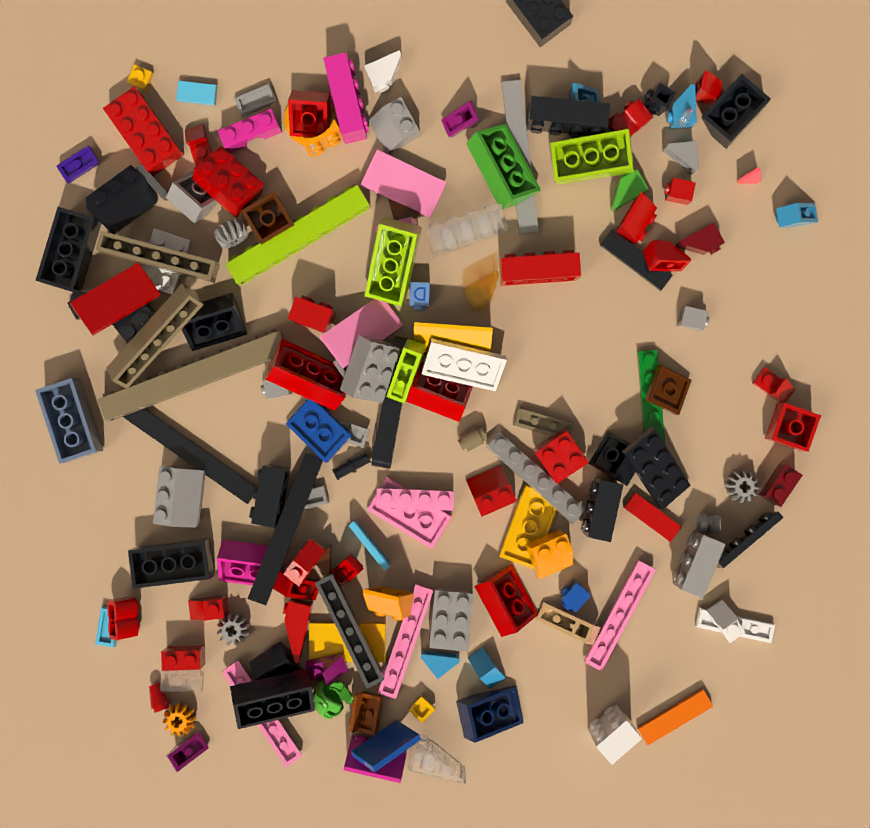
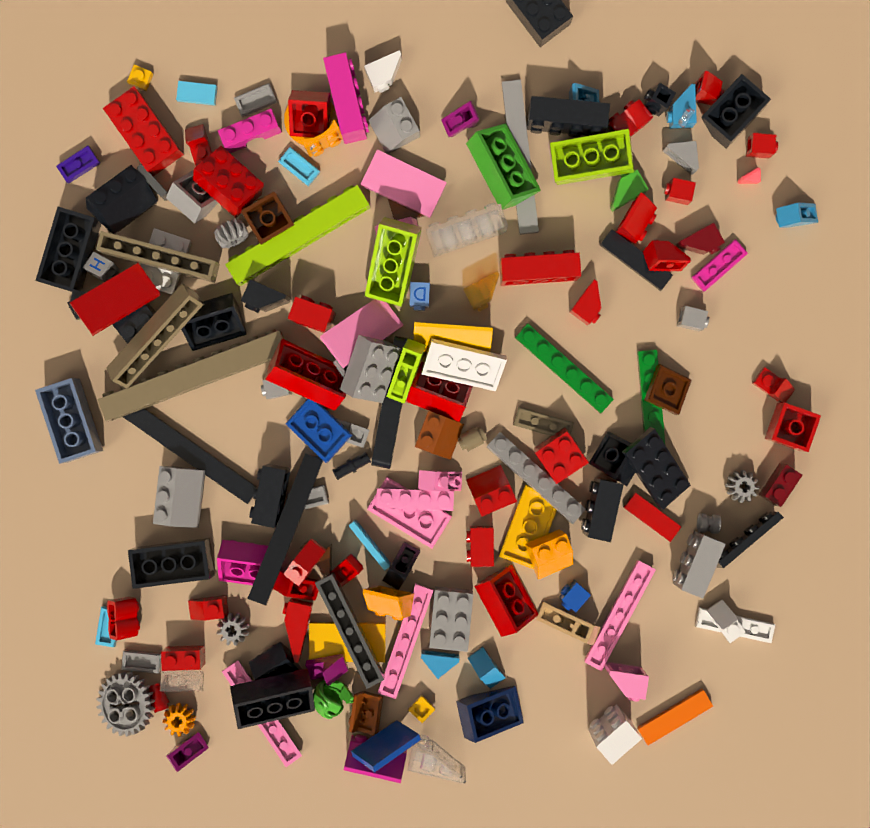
(100, 267): none -> light grey brick
(123, 717): none -> light grey gear
(141, 661): none -> light grey tile
(263, 298): none -> black slope
(299, 166): none -> medium azure tile
(401, 566): none -> black slope
(439, 435): none -> dark orange slope
(440, 480): none -> bright pink slope
(481, 546): none -> red brick
(564, 368): none -> green plate
(588, 305): none -> red slope
(630, 679): none -> bright pink slope
(719, 265): none -> dark pink tile
(761, 145): none -> red brick

